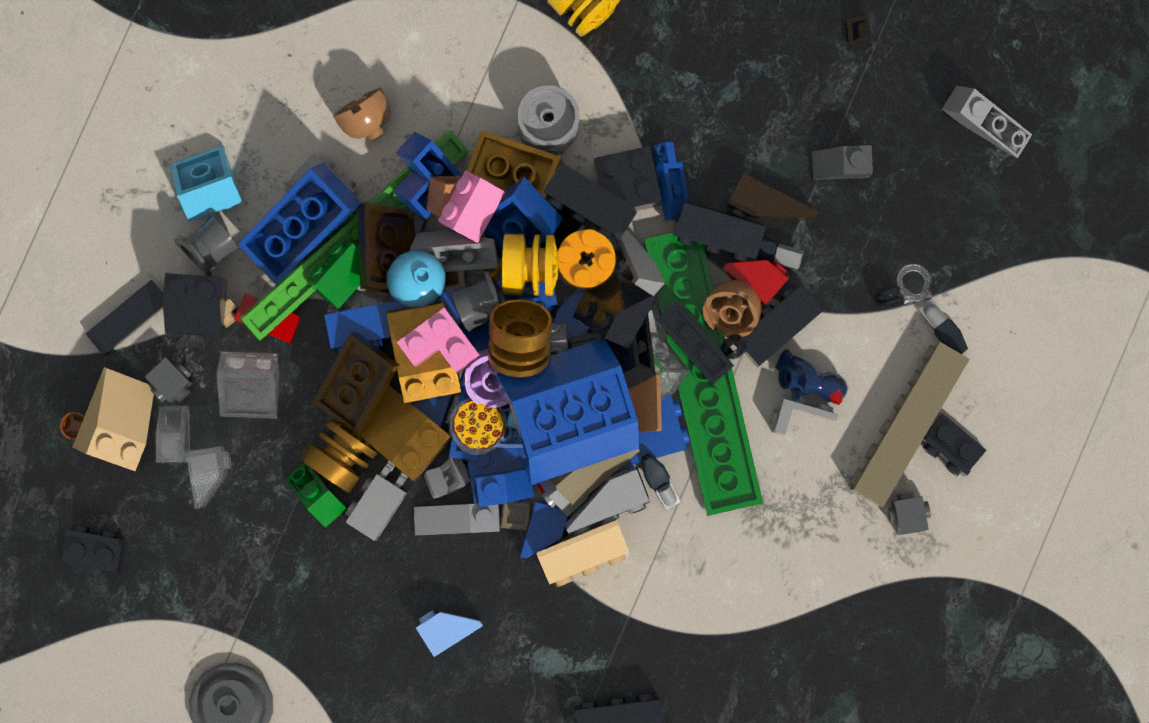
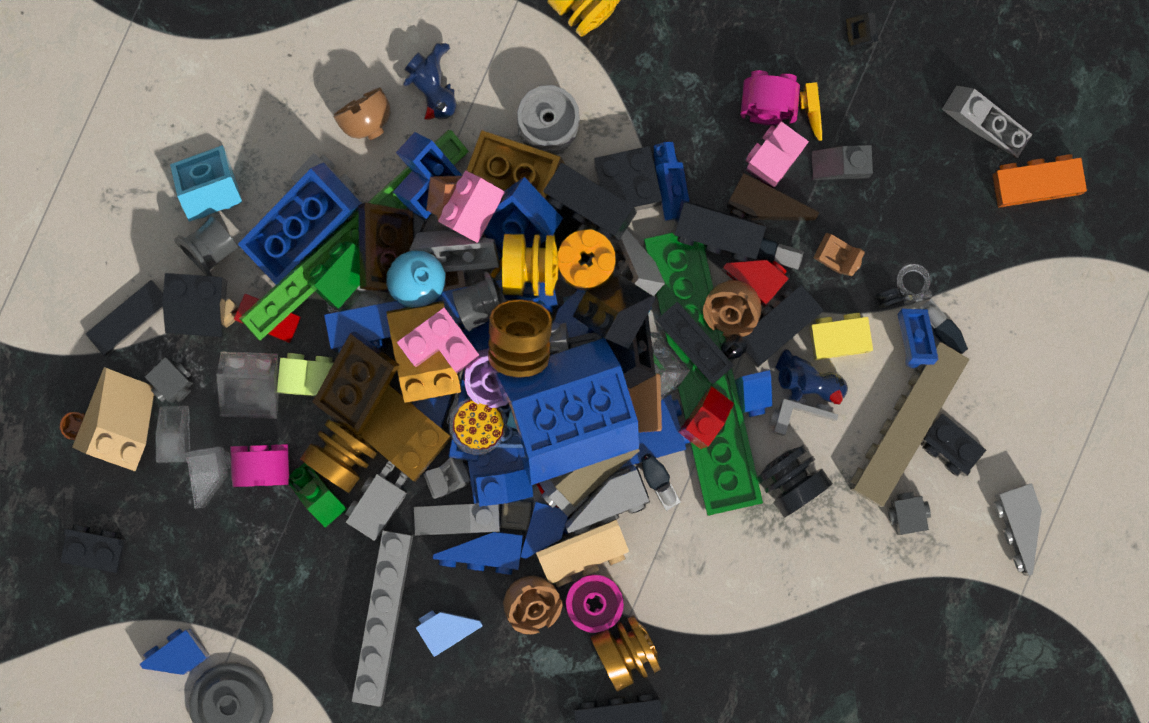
(177, 656): none -> blue slope
(259, 465): none -> dark pink brick
(302, 376): none -> yellowish green brick
(382, 618): none -> light grey brick
(426, 76): none -> dark blue animal
(493, 550): none -> blue slope
(531, 604): none -> medium nougat cylinder
(599, 619): none -> dark pink brick
(625, 653): none -> pearl gold wheel
(707, 418): none -> red slope
(755, 393): none -> blue slope
(770, 98): none -> dark pink brick
(776, 155): none -> bright pink brick
(793, 480): none -> black wheel
(810, 100): none -> yellow plate
(839, 255): none -> medium nougat bracket
(840, 337): none -> light yellow brick
(917, 337): none -> blue tile
(1022, 518): none -> light grey slope
(1039, 181): none -> orange brick

